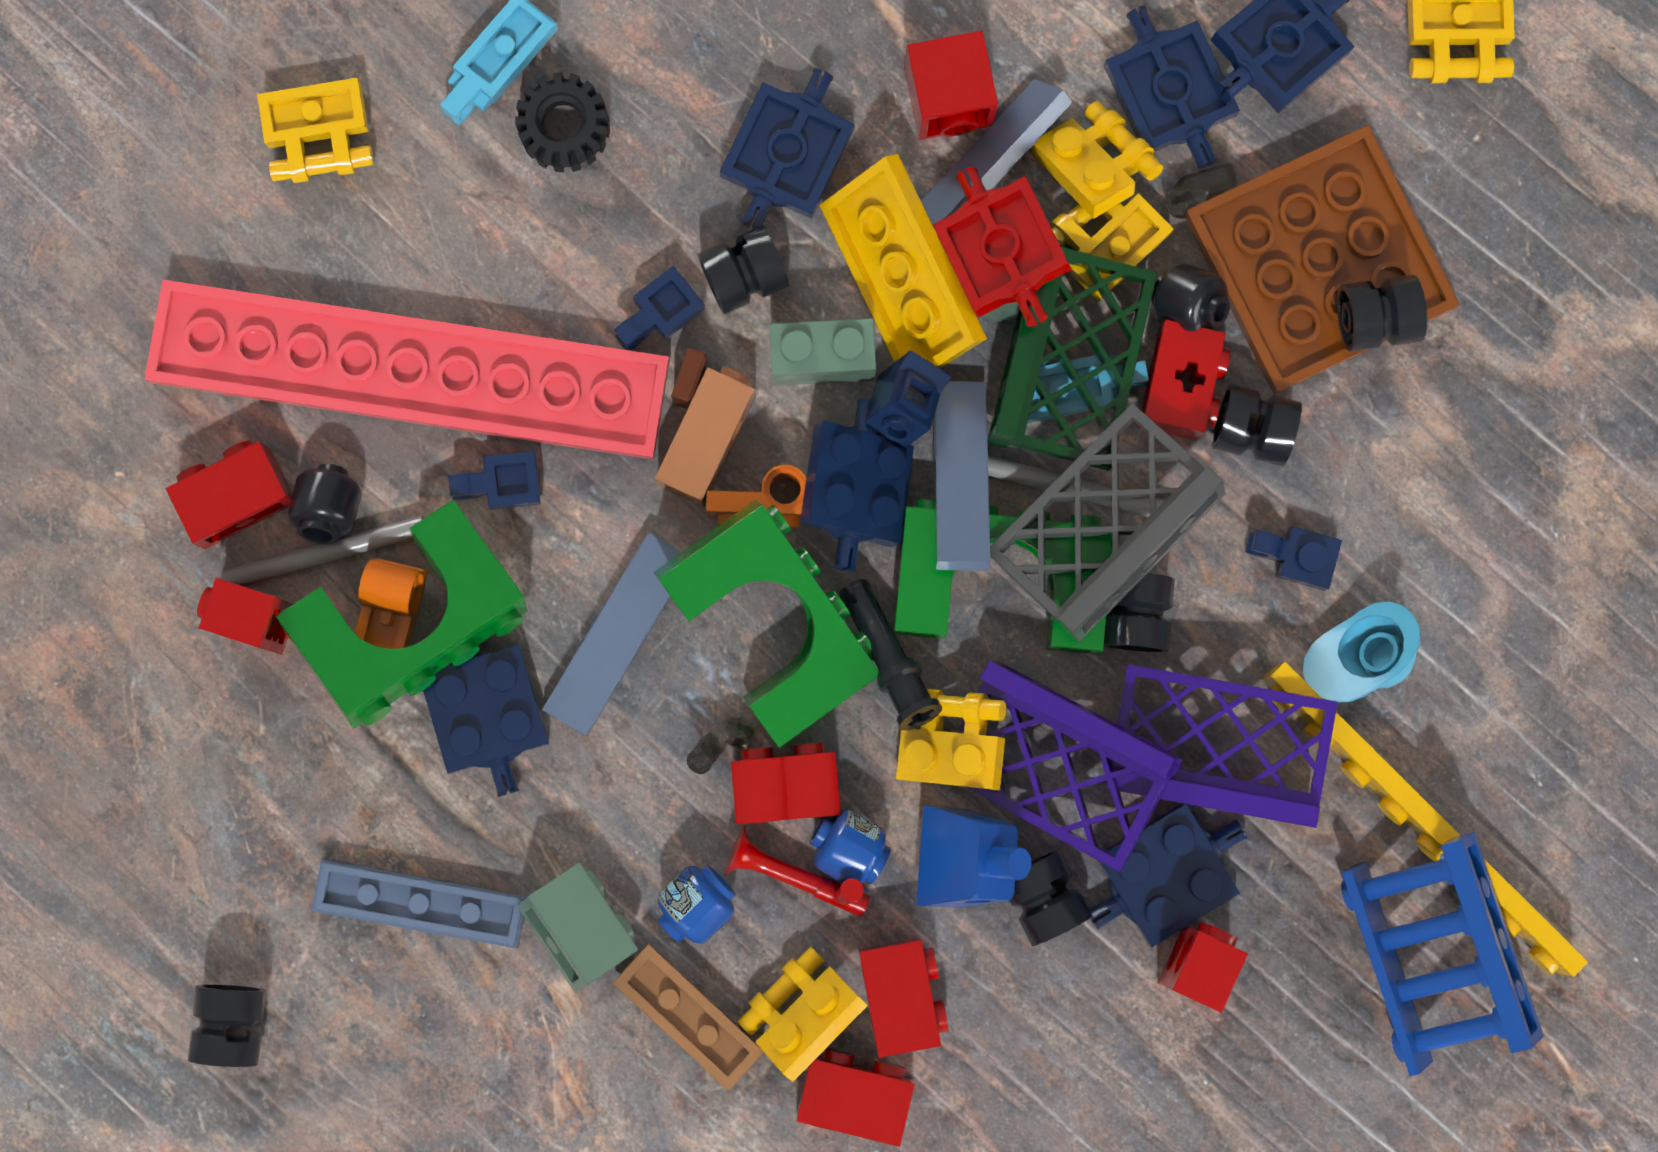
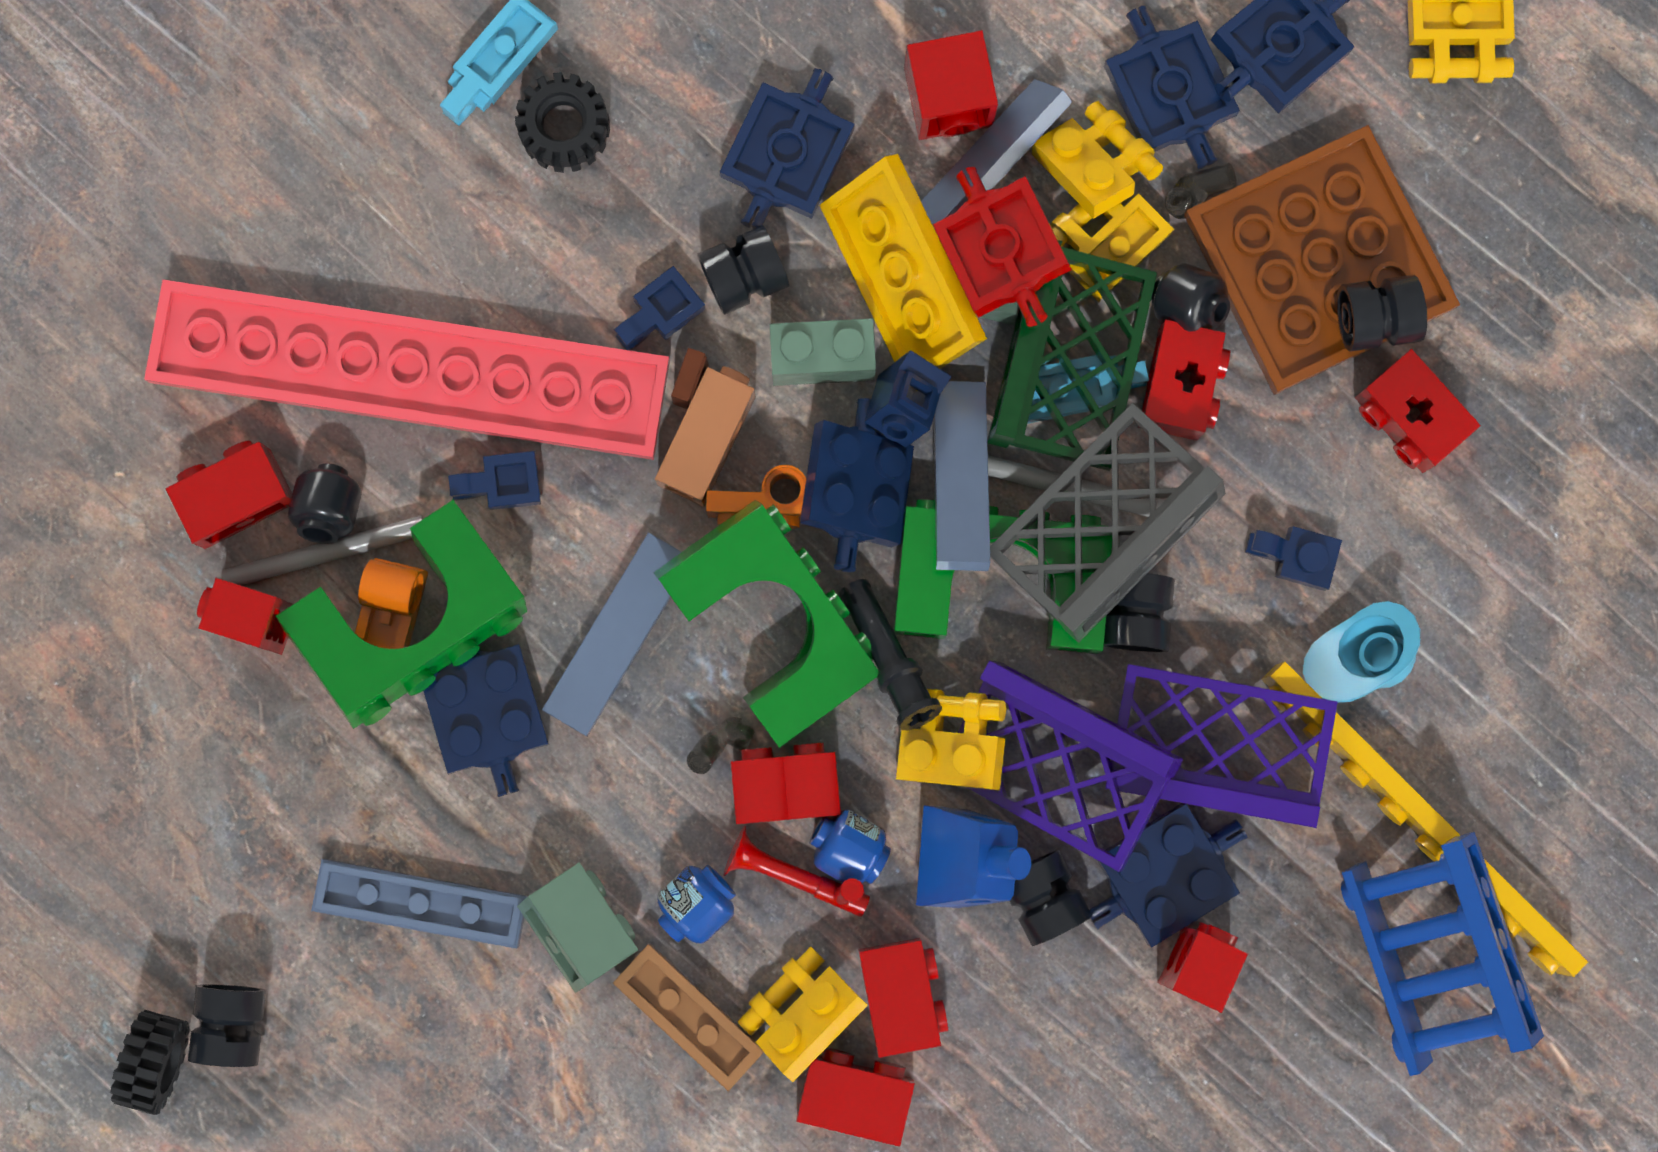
(149, 1062): none -> black tyre
(311, 115): yellow plate -> none
(1274, 429): black wheel -> none
(1438, 428): none -> red brick

